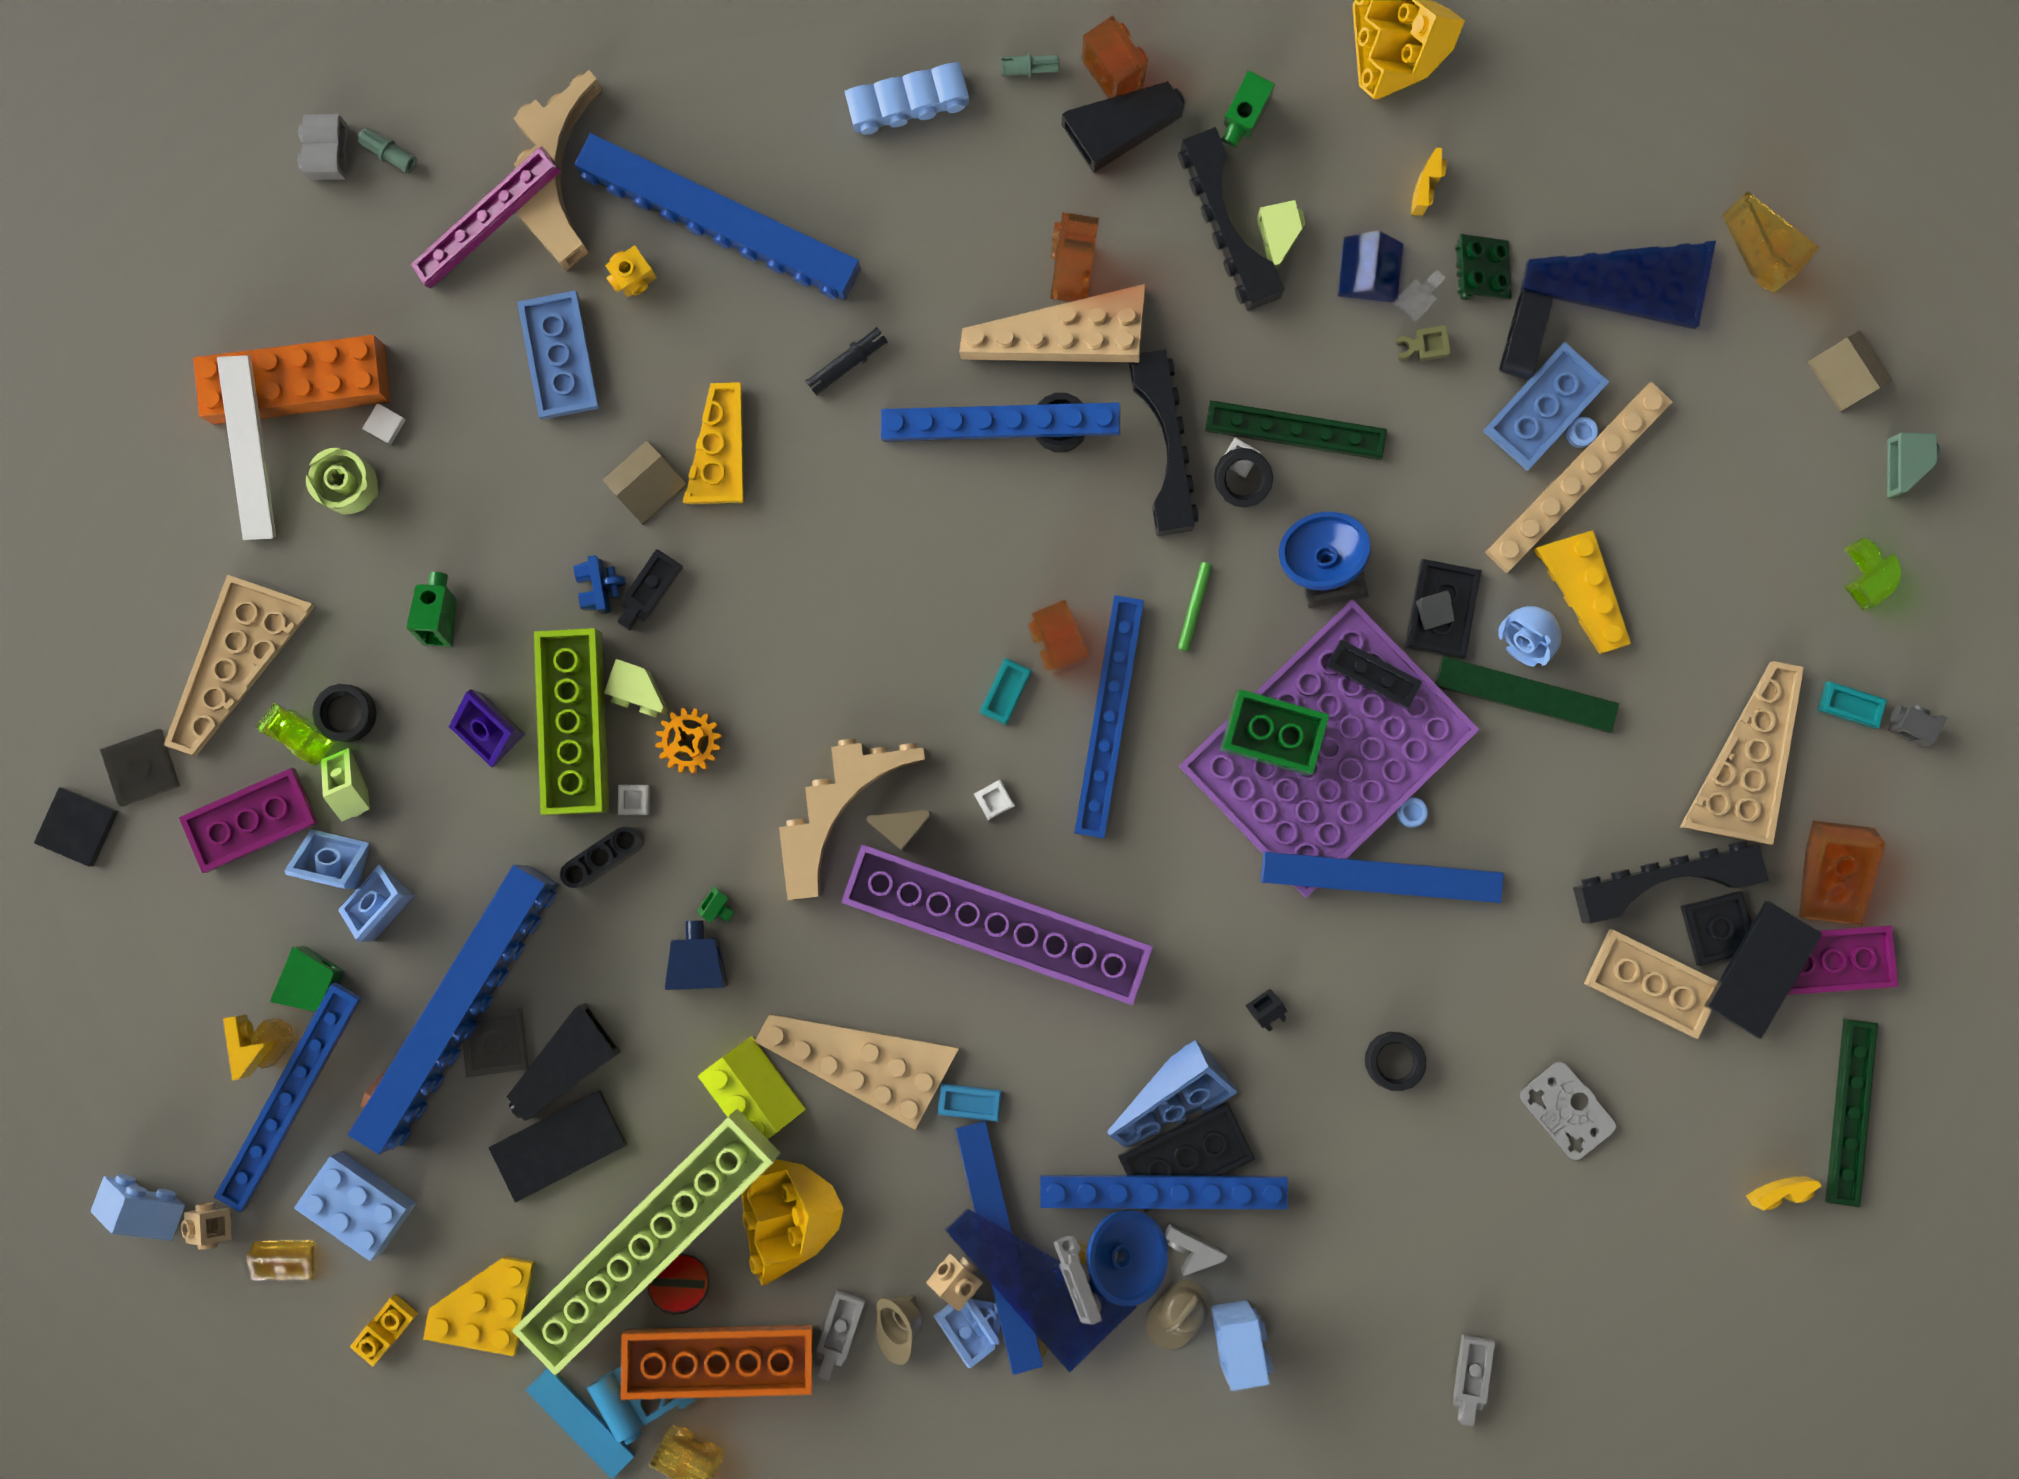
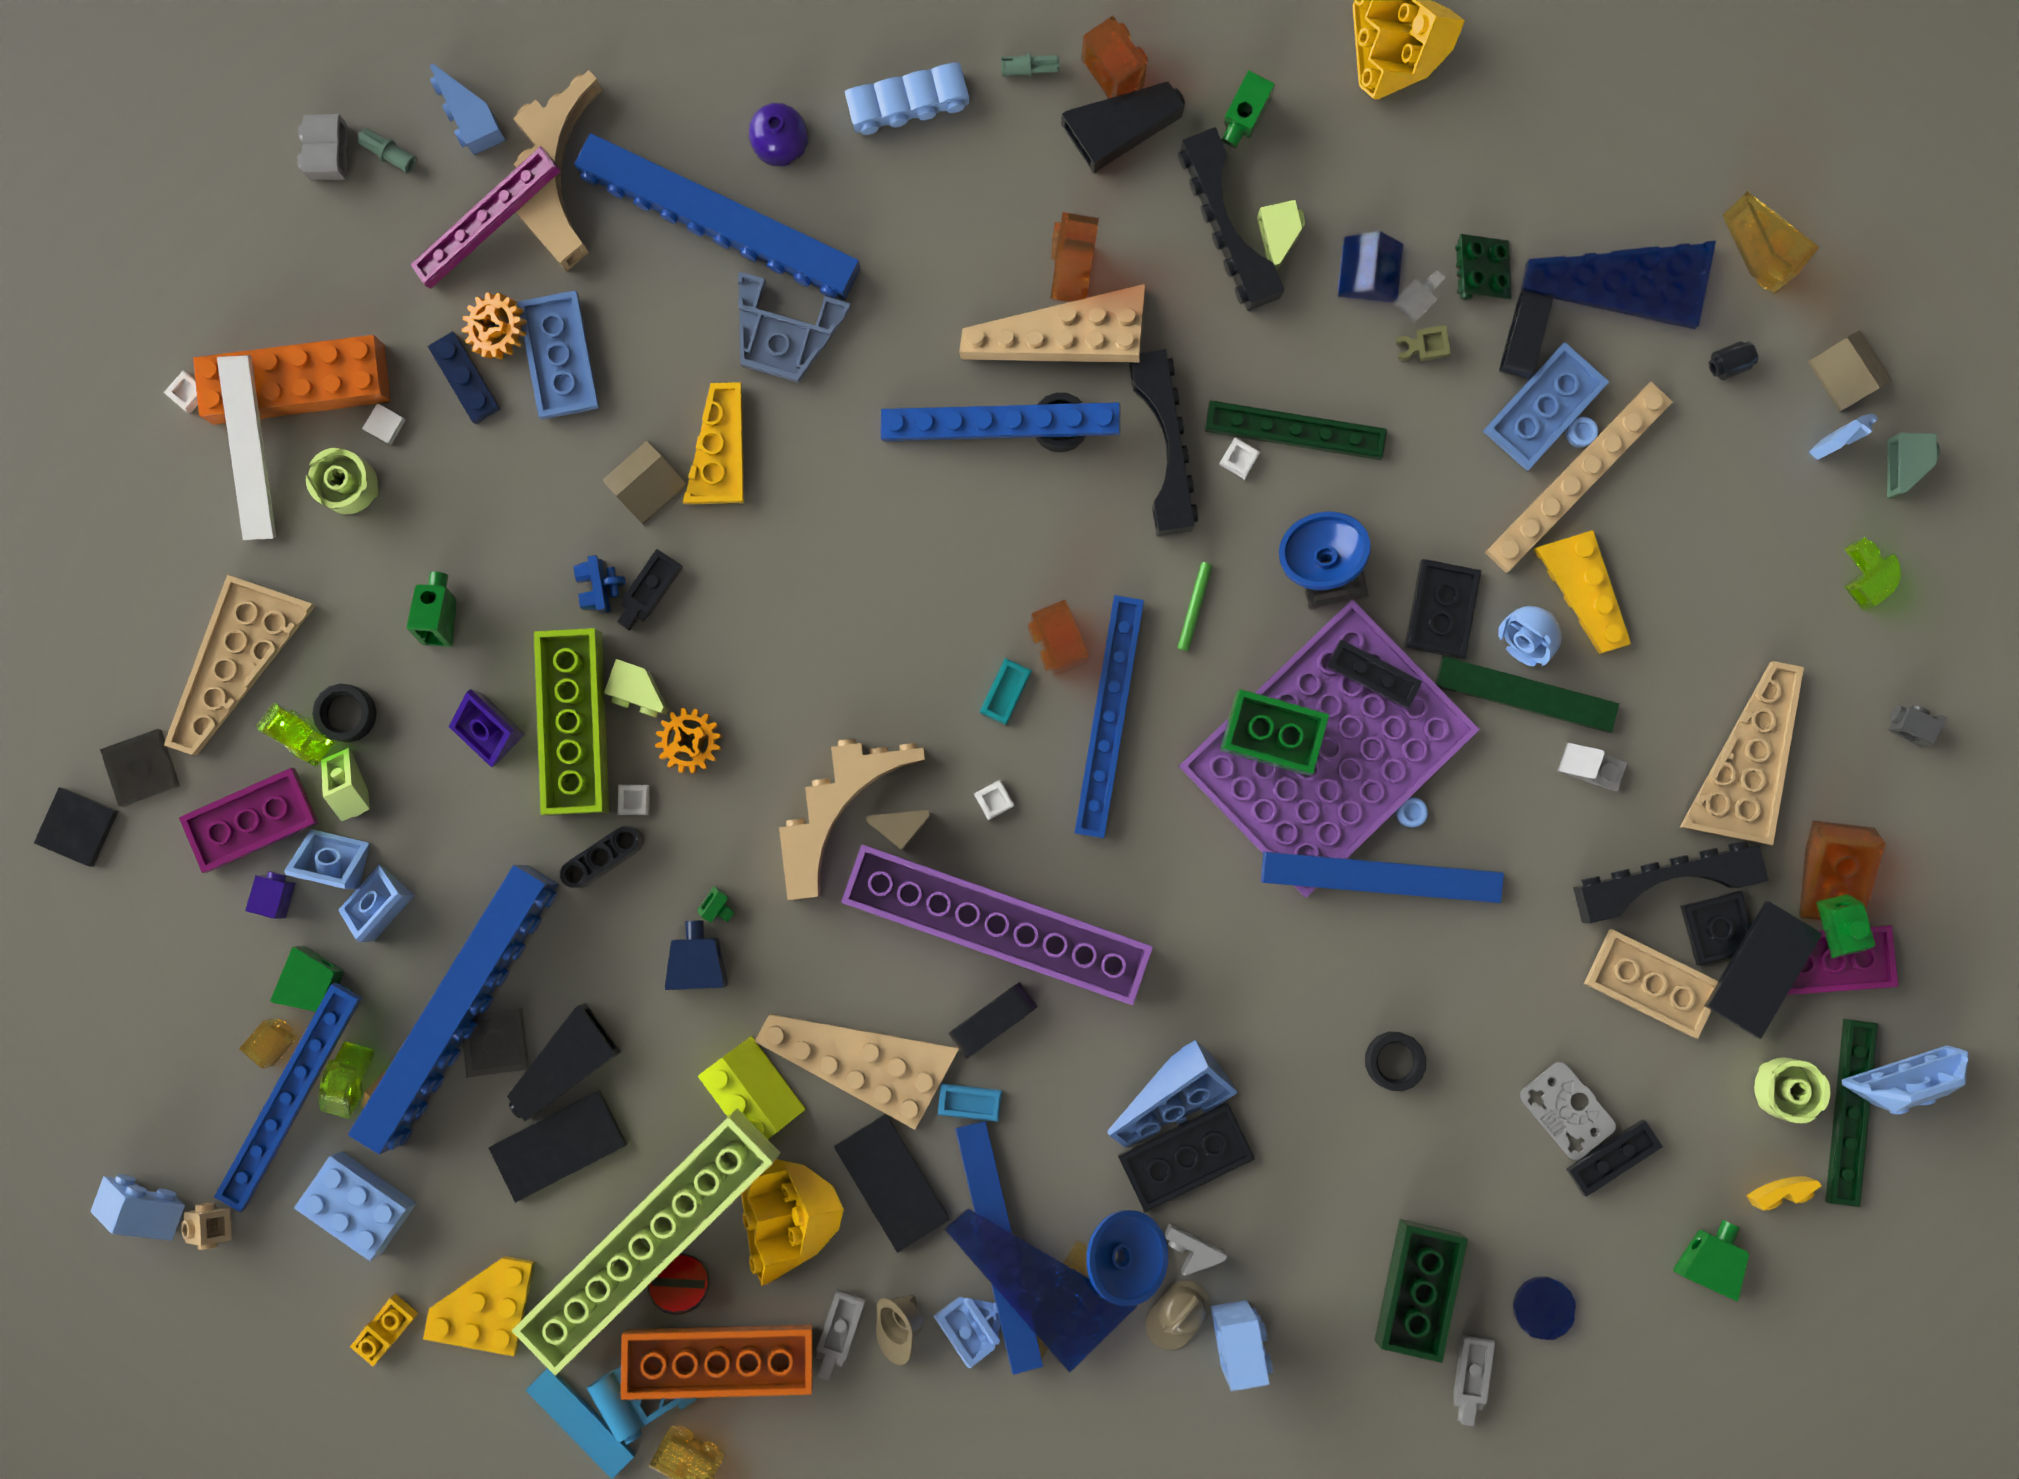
(183, 392): none -> white tile
(242, 1054): yellow slope -> none
(270, 895): none -> dark purple brick
(281, 1260): clear yellow slope -> none
(342, 1079): none -> clear neon green brick
(464, 377): none -> dark blue plate
(472, 115): none -> medium blue slope
(490, 311): none -> light orange gear
(629, 272): yellow brick -> none
(778, 134): none -> dark purple cylinder
(780, 343): none -> sand blue wing
(846, 361): black pin -> none
(891, 1182): none -> black tile
(955, 1281): tan brick -> none
(993, 1020): none -> black beam
(1077, 1280): light grey hinge -> none
(1163, 1192): blue plate -> none
(1257, 495): black tyre -> none
(1267, 1009): black tile -> none
(1421, 1290): none -> dark green brick
(1429, 177): yellow slope -> none
(1435, 610): dark grey slope -> none
(1544, 1308): none -> clear blue tile
(1592, 766): none -> slope
(1614, 1158): none -> black plate
(1715, 1261): none -> green torso
(1733, 360): none -> black brick
(1774, 1084): none -> yellowish green brick
(1846, 926): none -> green torso
(1847, 434): none -> light blue slope
(1852, 705): teal tile -> none
(1912, 1080): none -> light blue wedge

